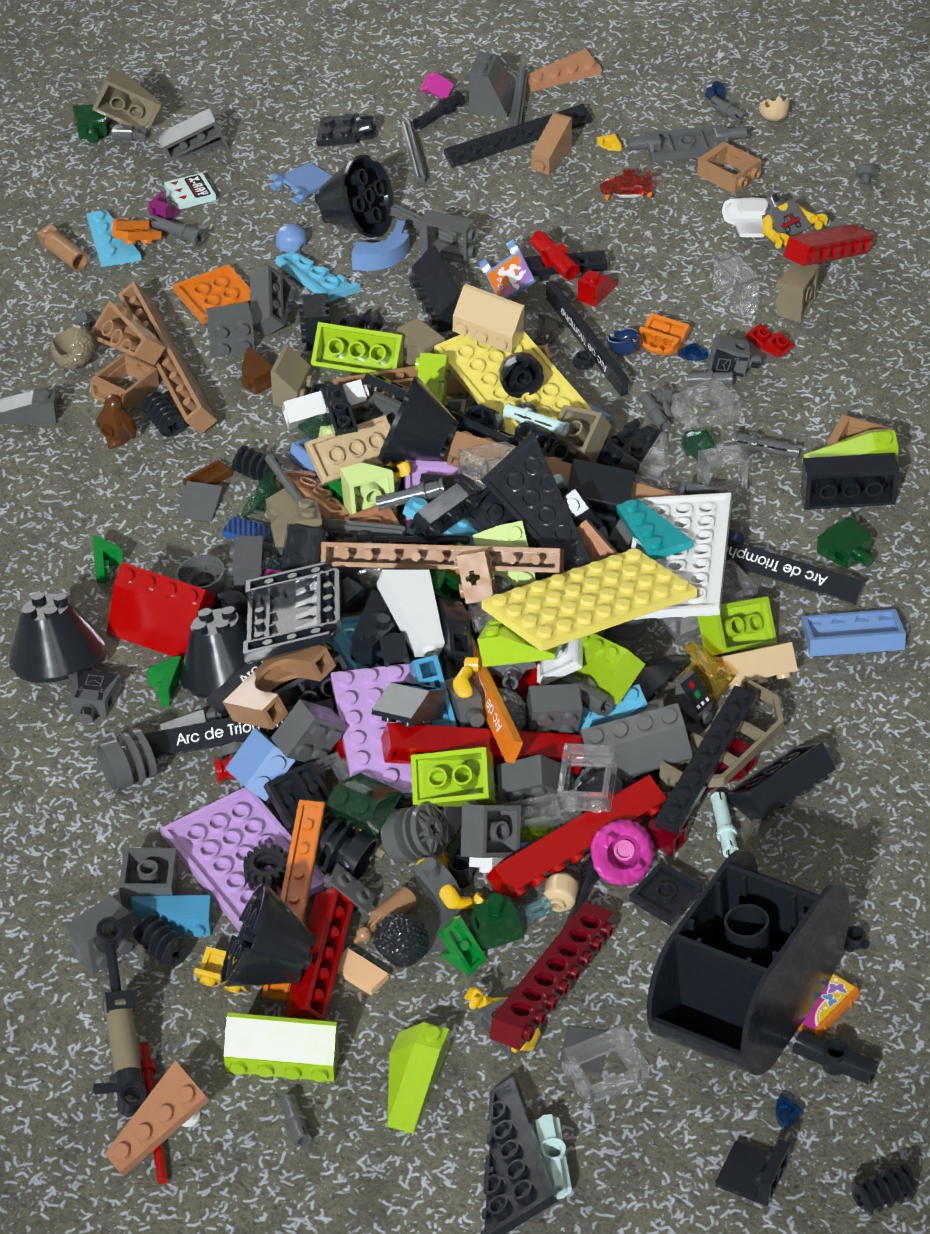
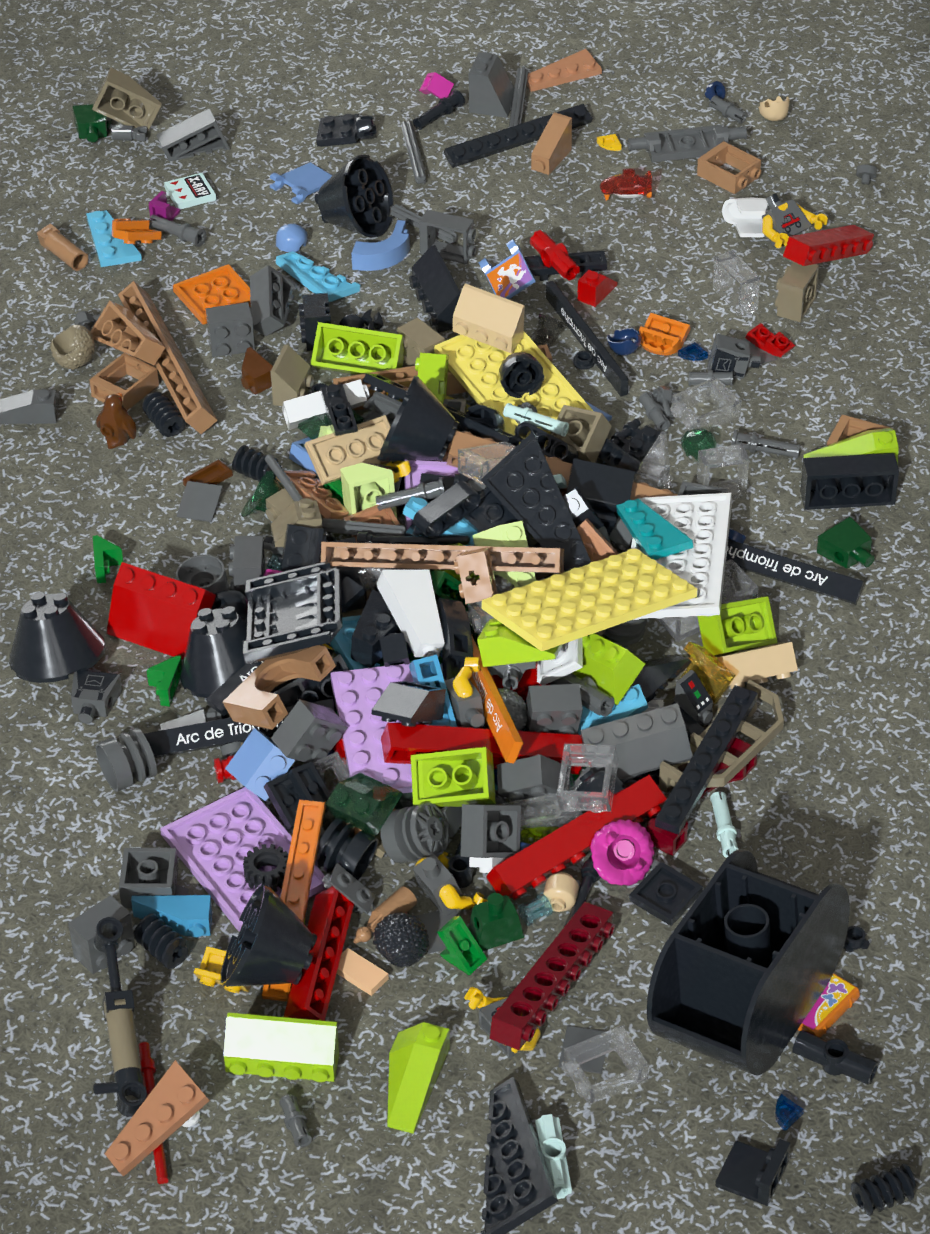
(242, 527): tile -> none
(781, 781): black slope -> none
(853, 632): medium blue slope -> none

